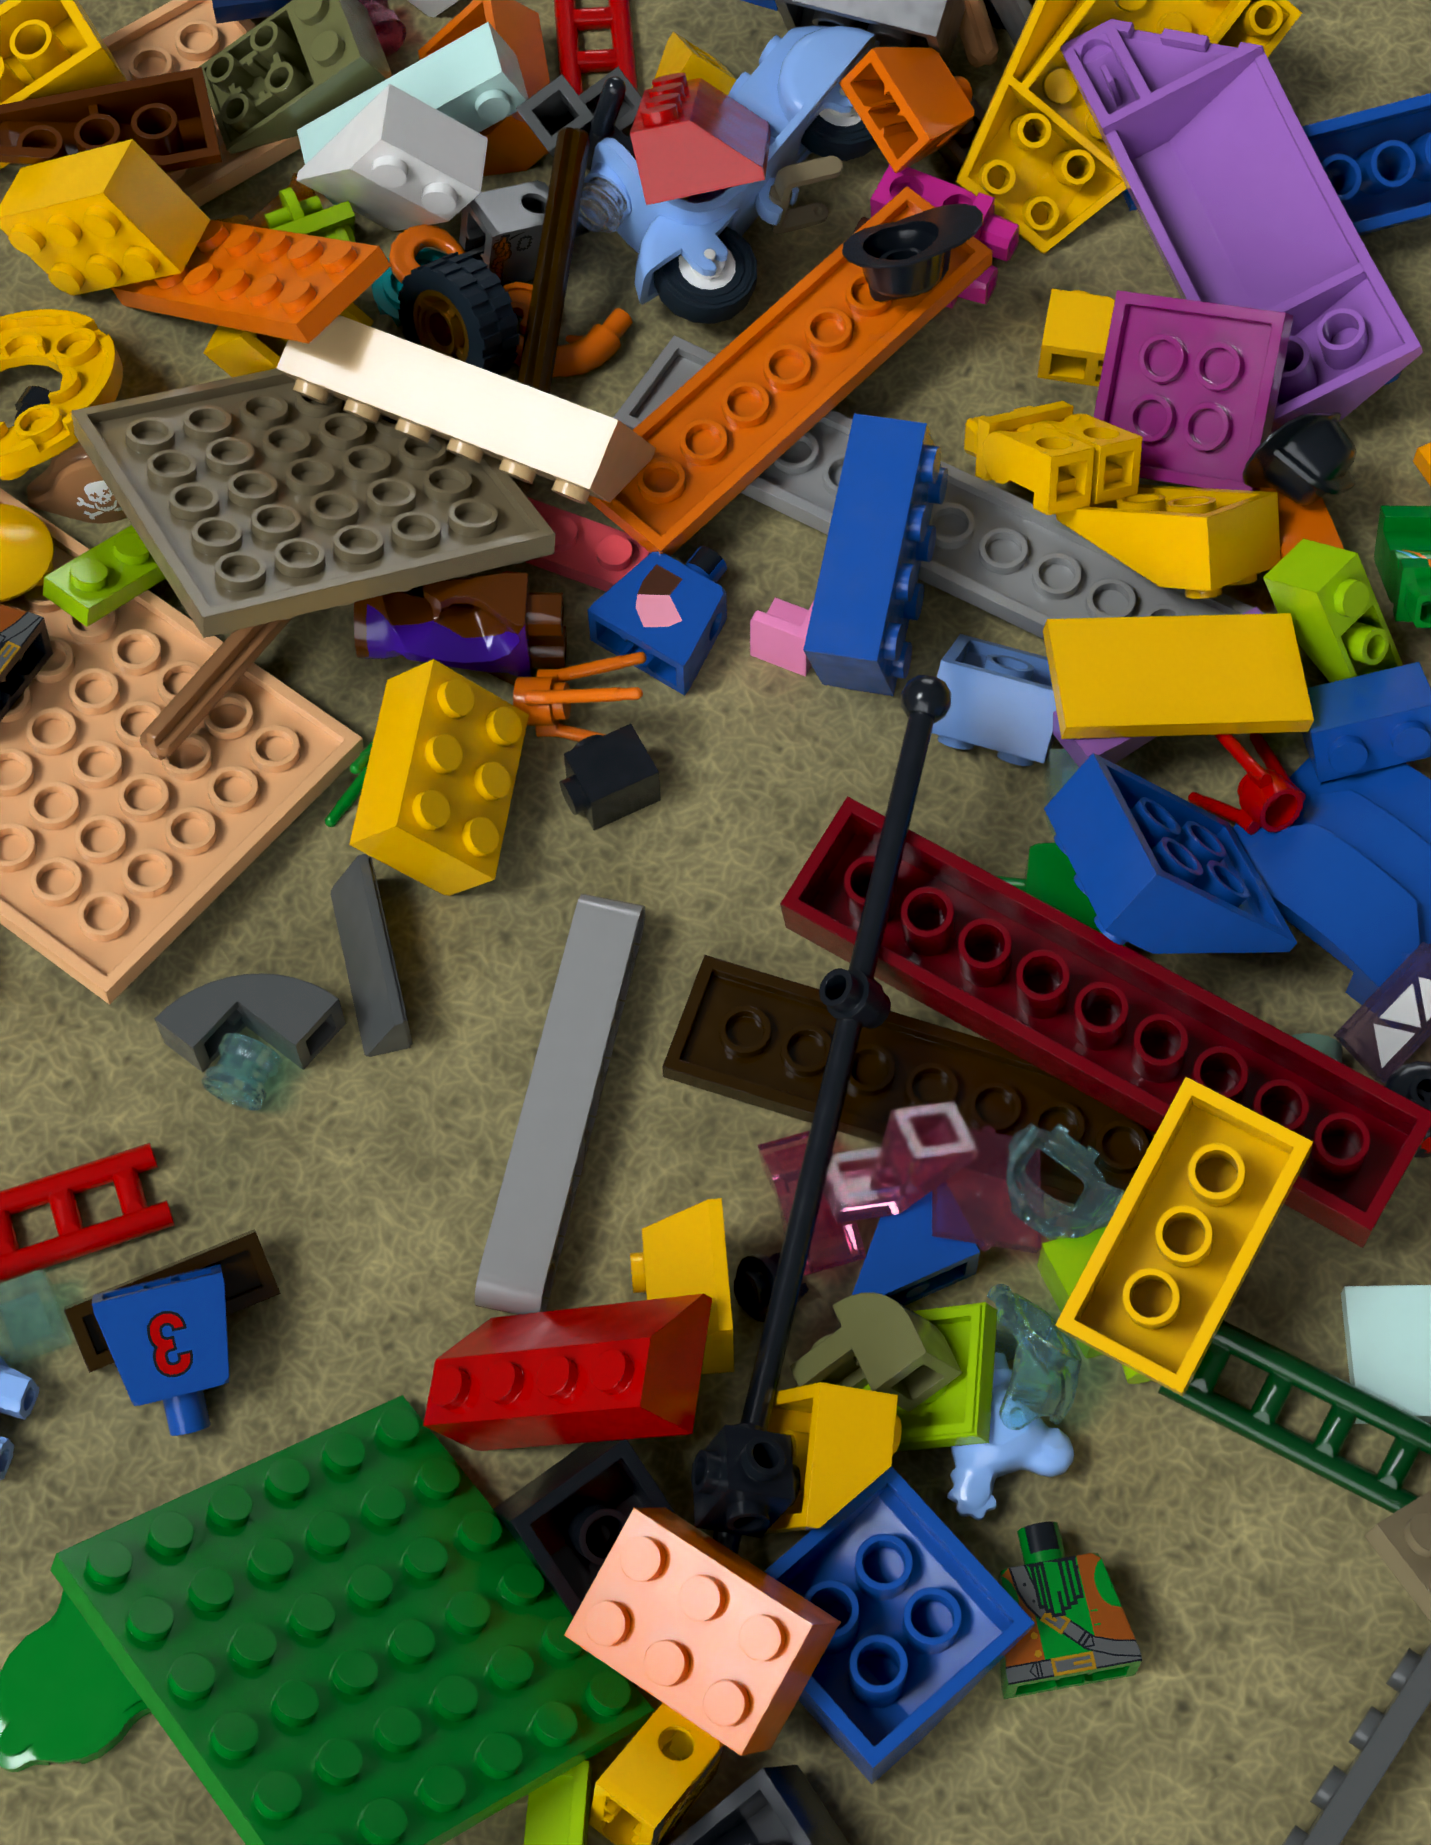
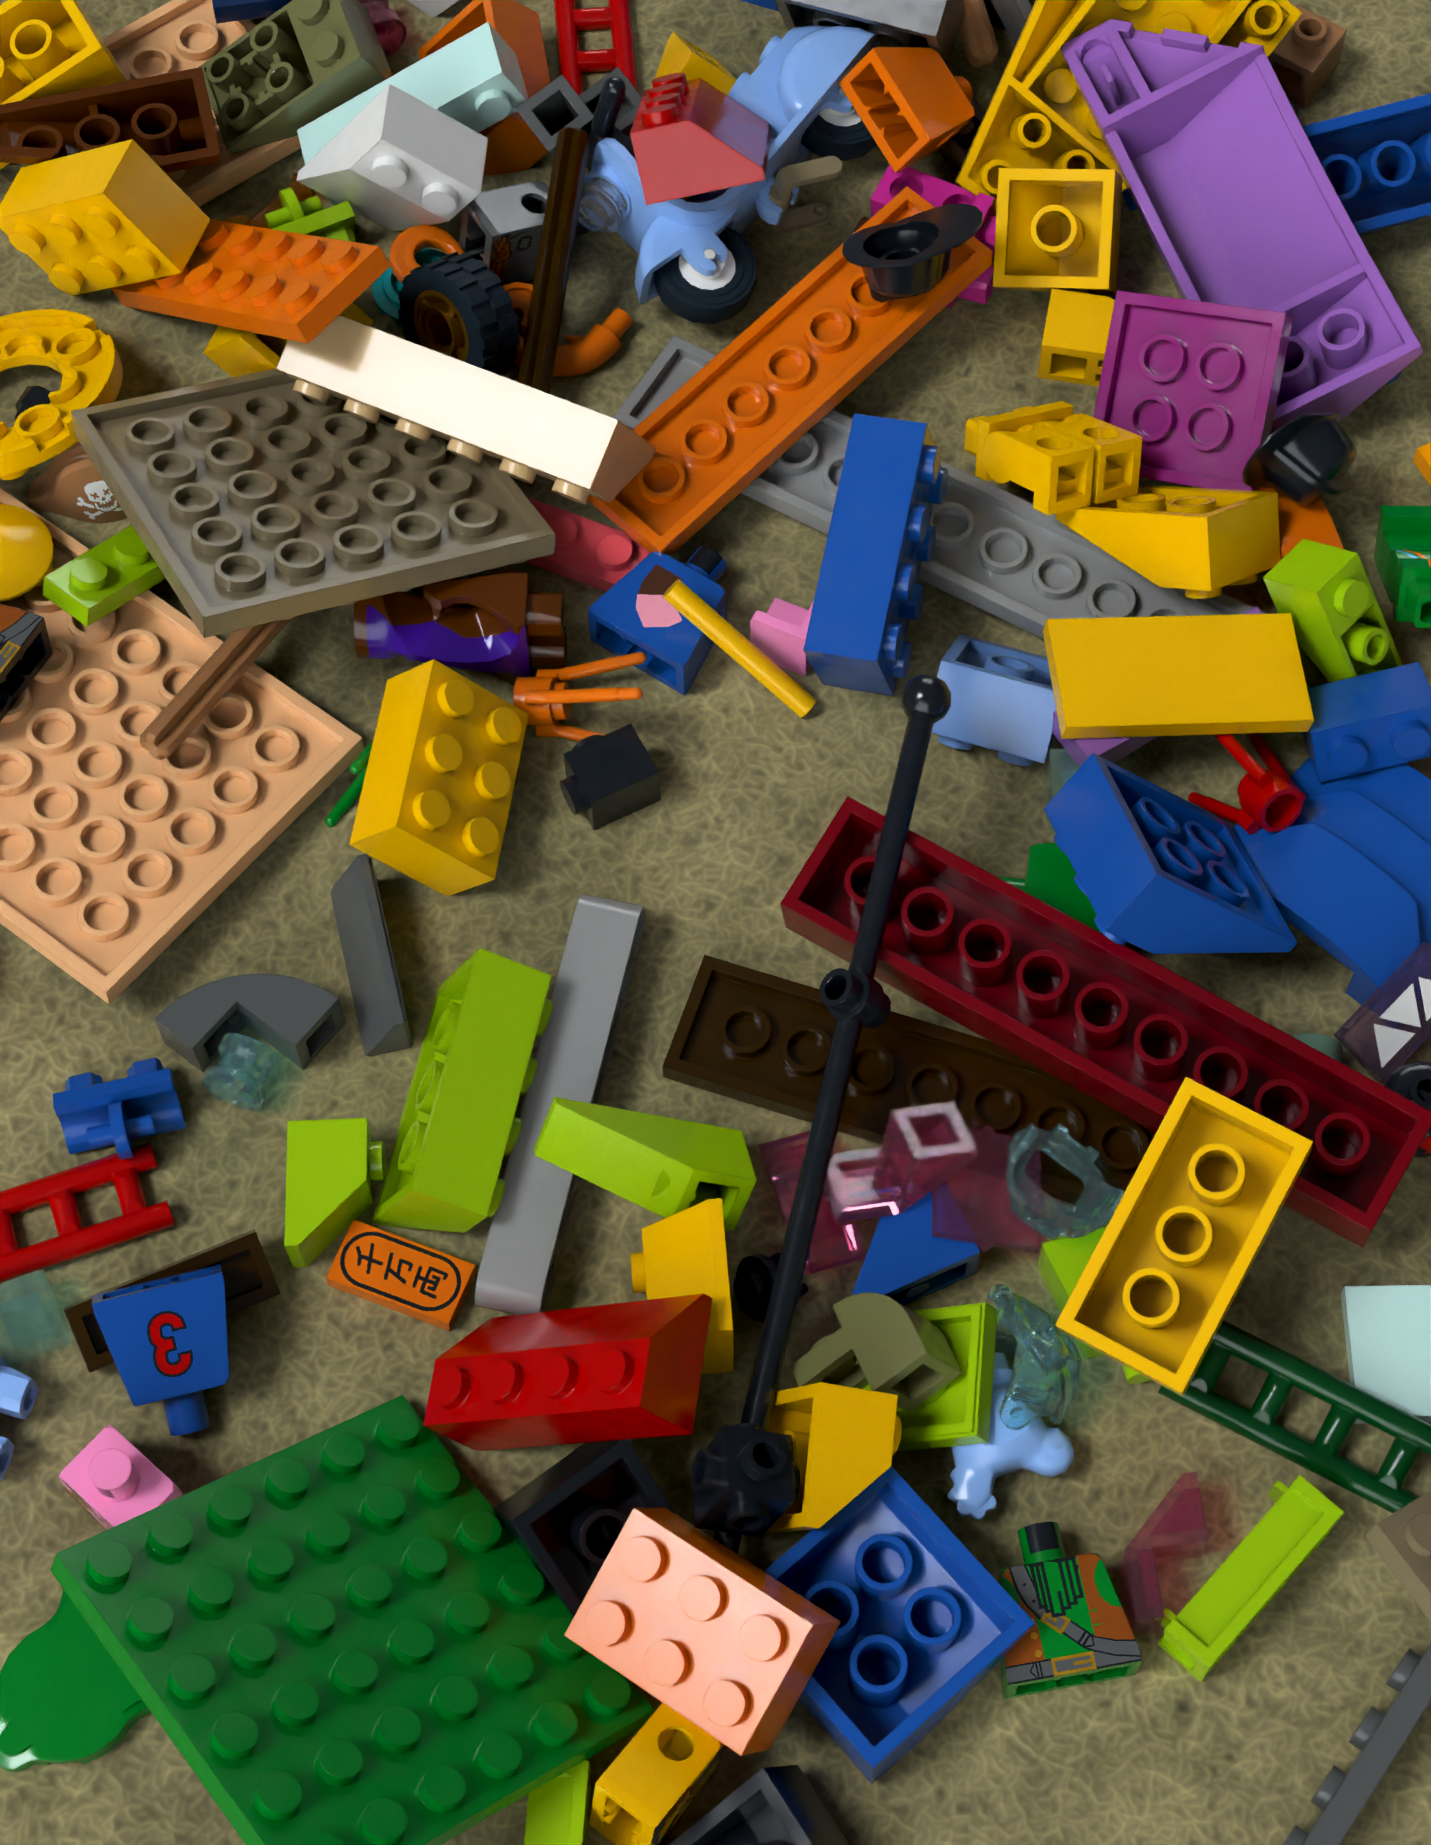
(116, 1480): none -> bright pink torso
(120, 1109): none -> blue hips
(327, 1182): none -> lime slope
(401, 1275): none -> orange tile
(465, 1096): none -> lime slope
(649, 1157): none -> lime slope
(739, 648): none -> yellow bar
(1058, 229): none -> yellow slope
(1171, 1533): none -> clear pink slope
(1249, 1577): none -> lime container
(1307, 56): none -> medium nougat brick

